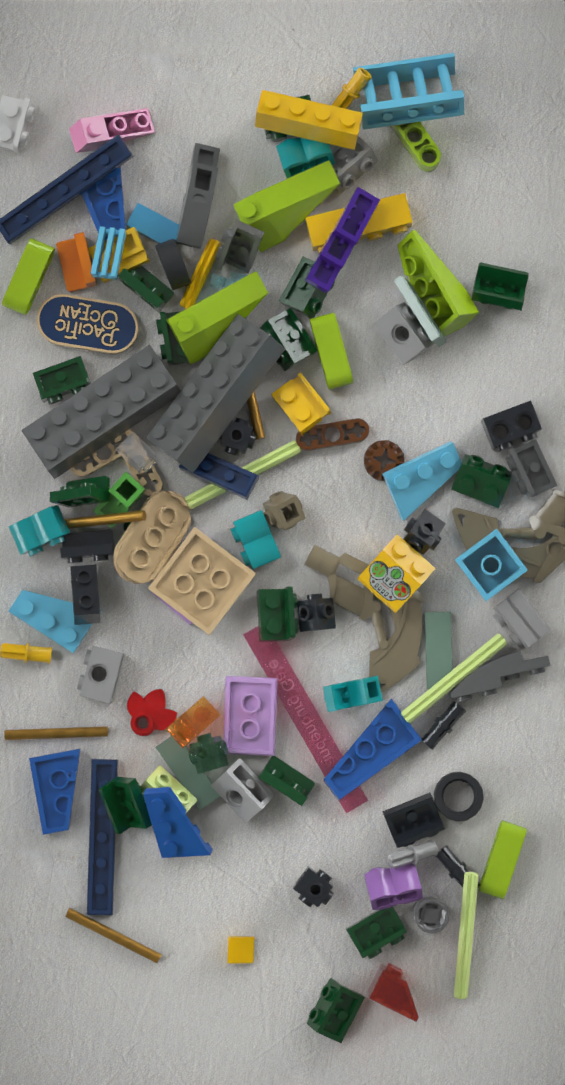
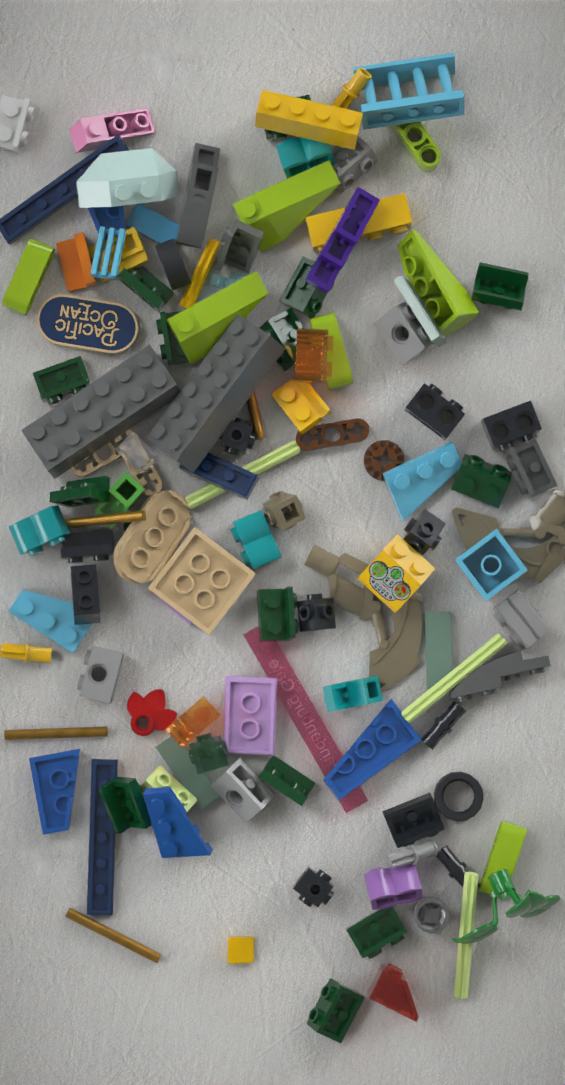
(127, 179): none -> light aqua wedge
(312, 356): none -> clear orange brick
(430, 416): none -> black brick
(526, 907): none -> green plant

